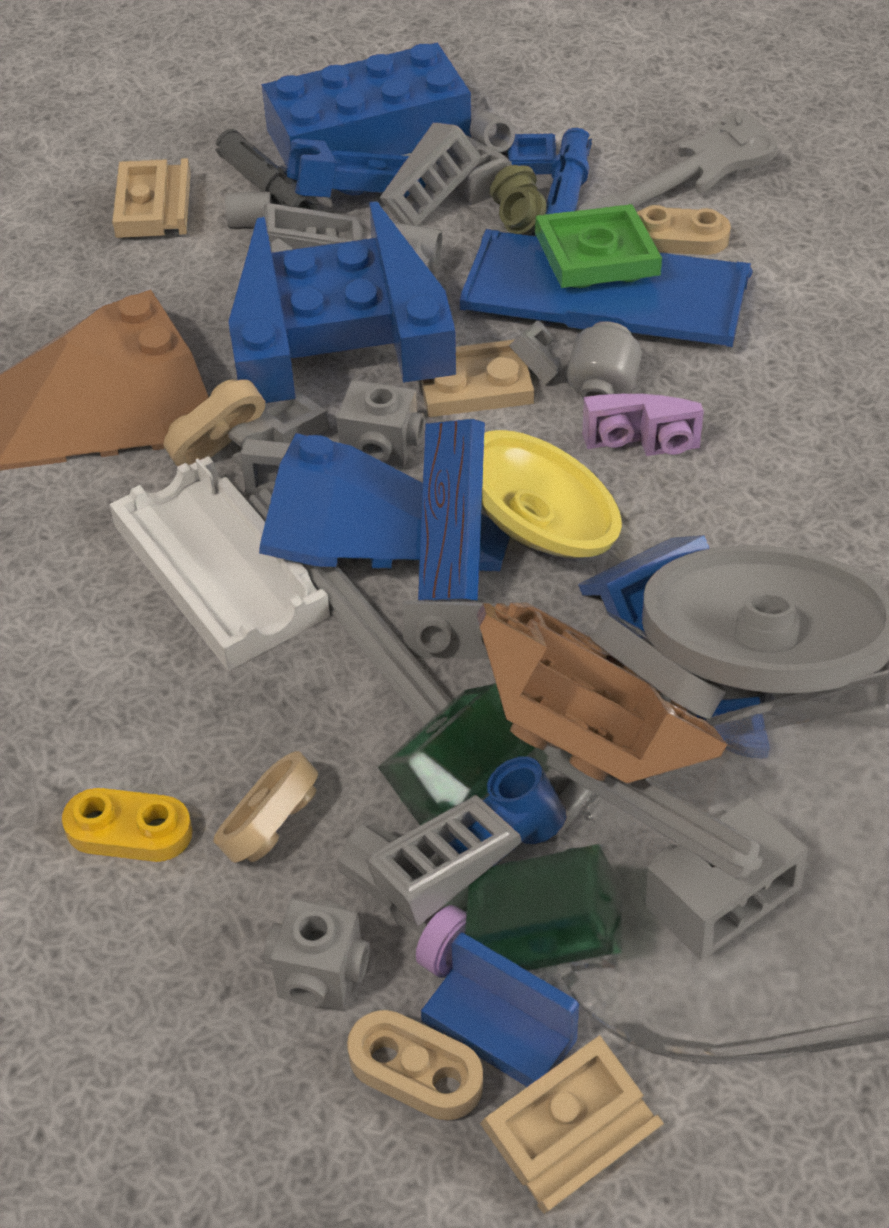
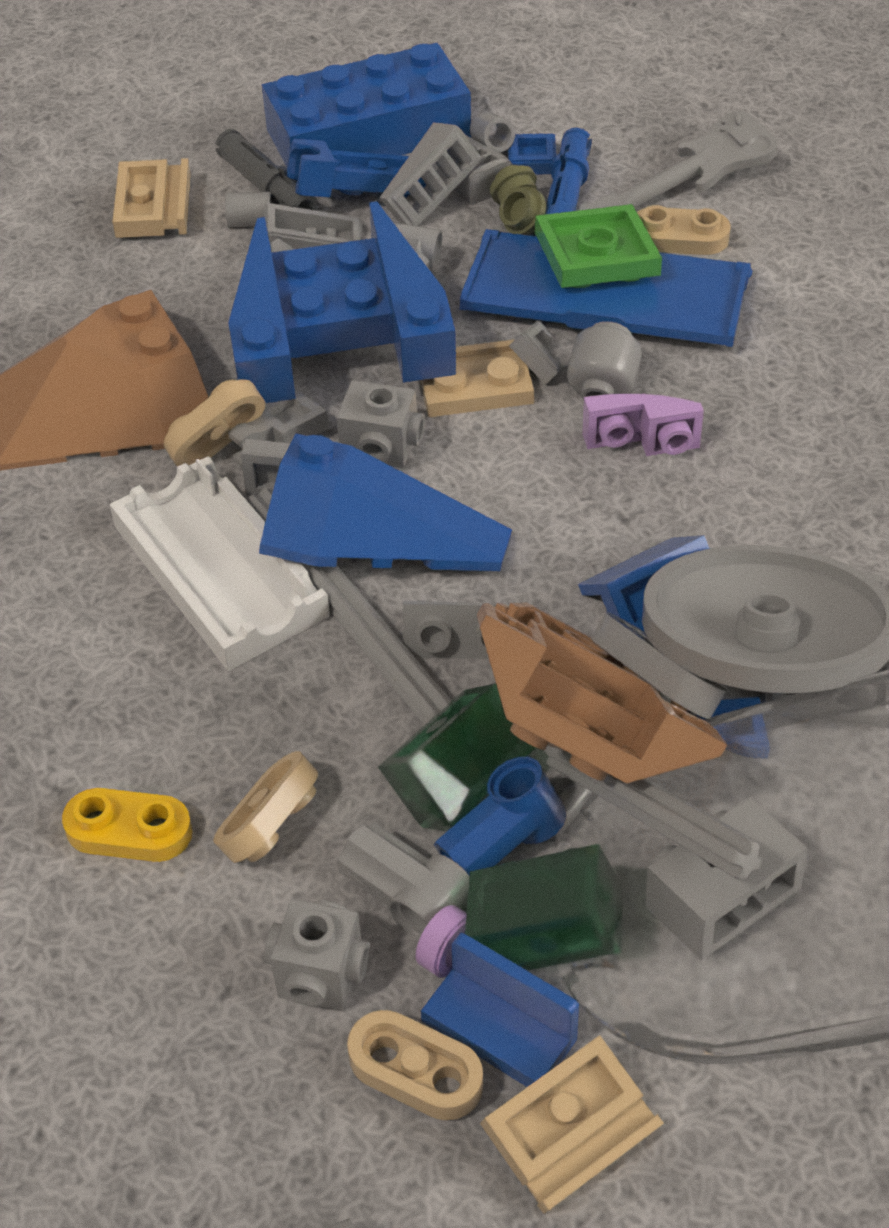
(440, 884): light grey slope -> none
(451, 511): blue tile -> none
(546, 497): light yellow dish -> none

